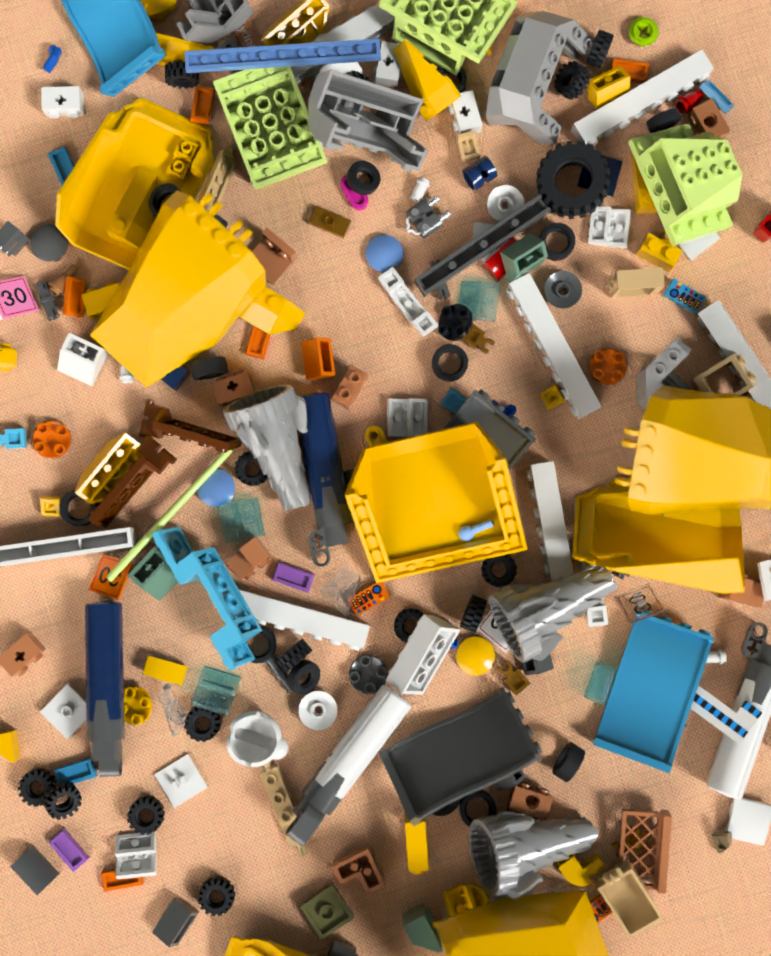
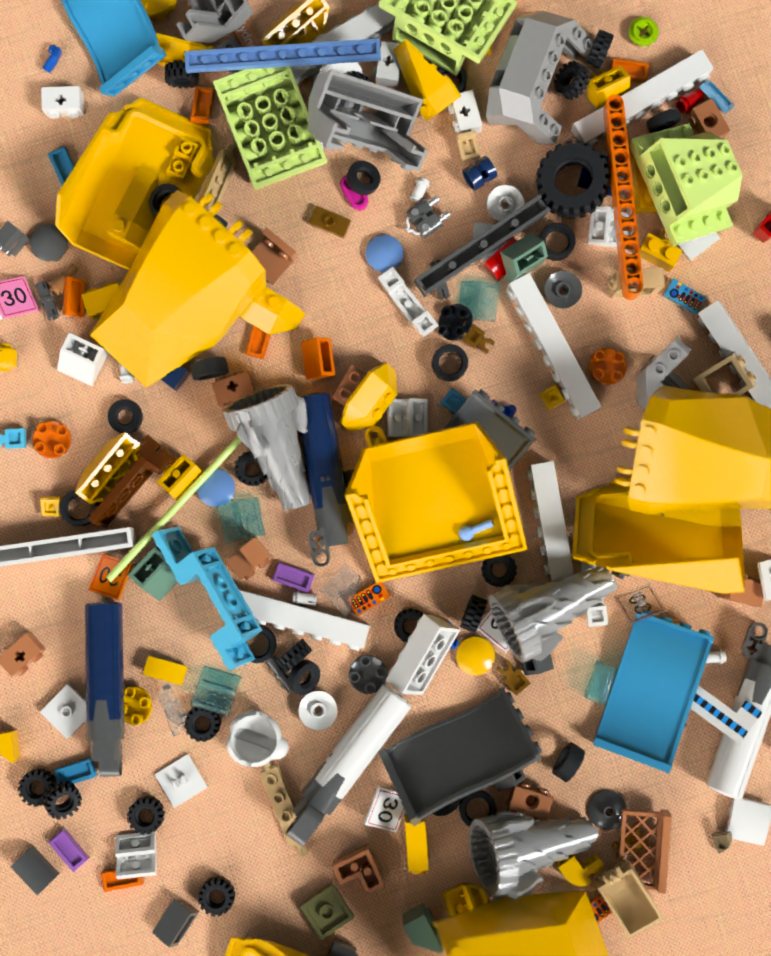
(136, 420): none -> black tyre
(162, 423): reddish brown hinge -> none
(179, 476): none -> yellow brick
(304, 598): none -> white pin
(370, 398): none -> yellow wedge
(385, 810): none -> white piece
(600, 803): none -> dark grey dish
(620, 205): none -> orange beam

